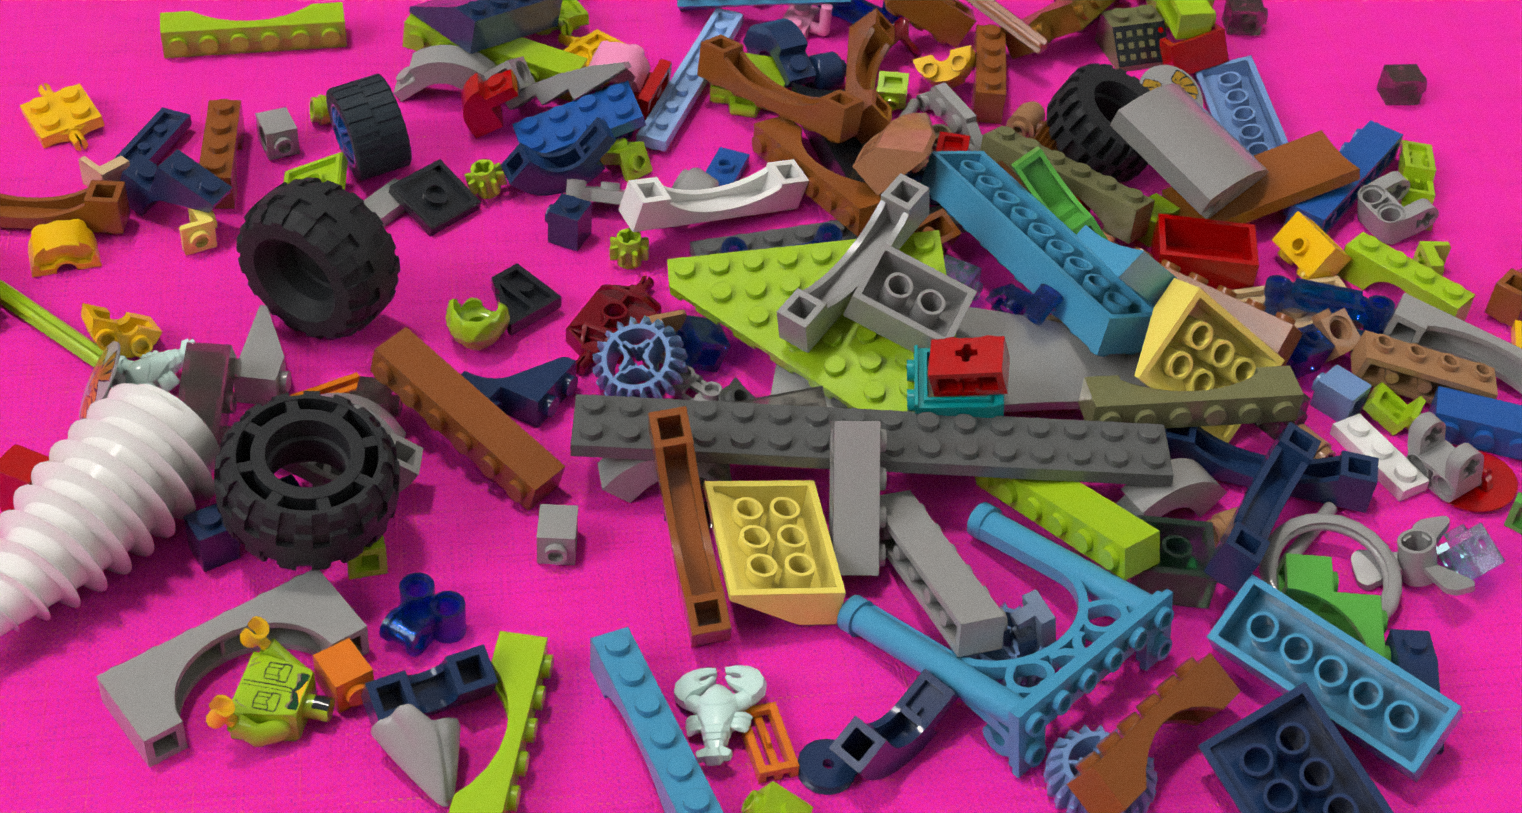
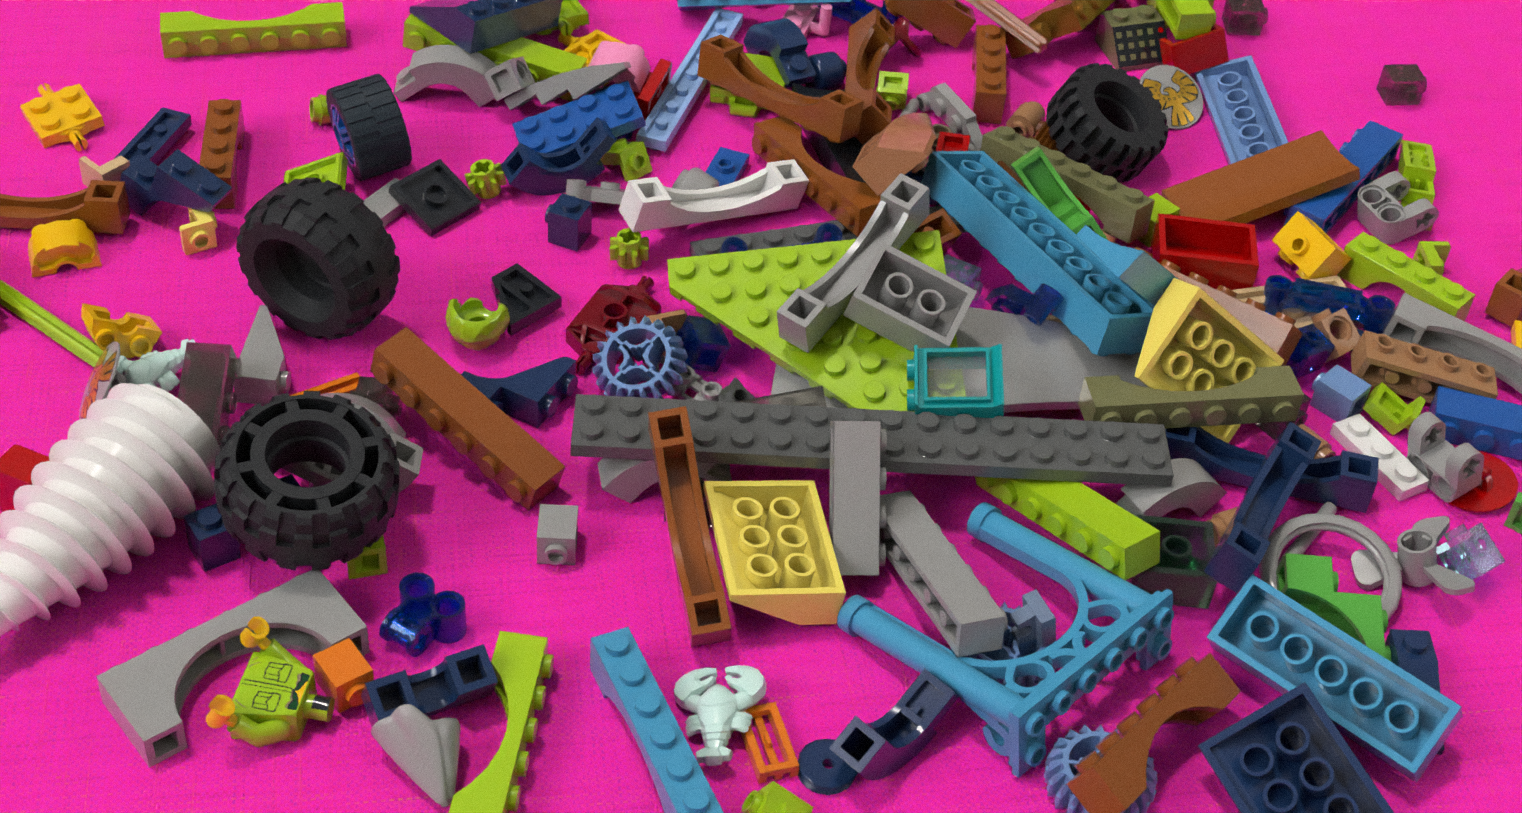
(277, 133): brick -> none
(483, 99): red brick -> none
(951, 71): yellow cylinder -> none
(969, 366): red brick -> none
(1188, 148): light grey slope -> none

